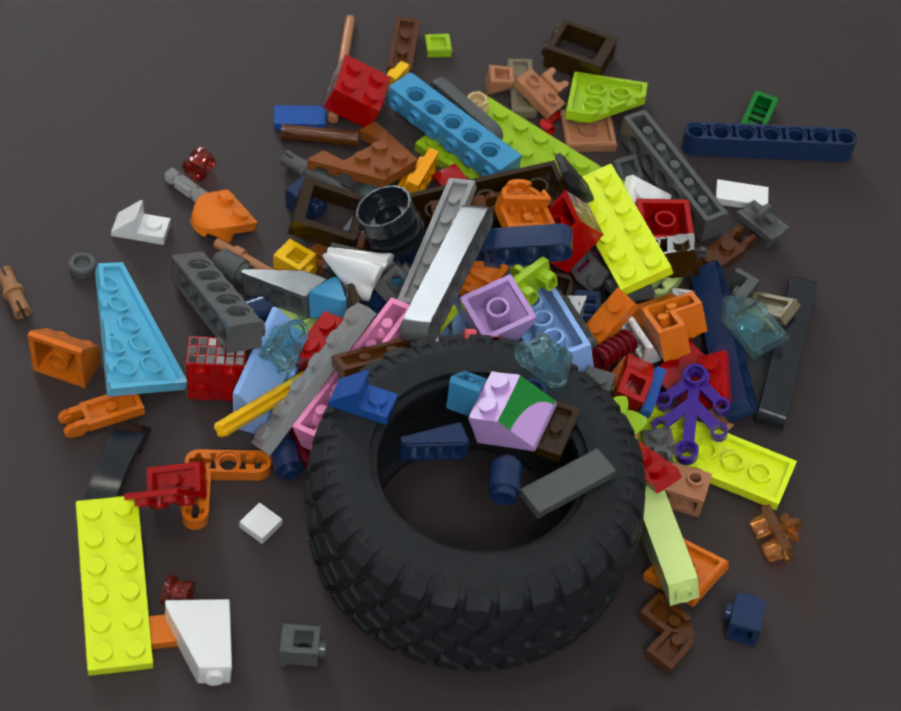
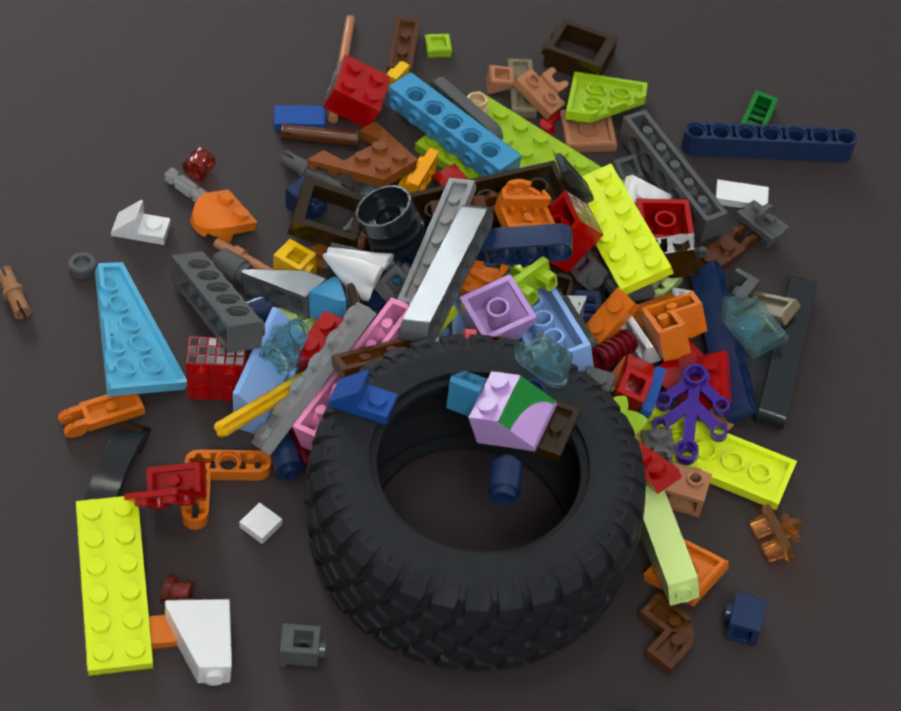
(63, 356): orange slope -> none
(435, 444): dark blue slope -> none
(567, 483): dark grey tile -> none

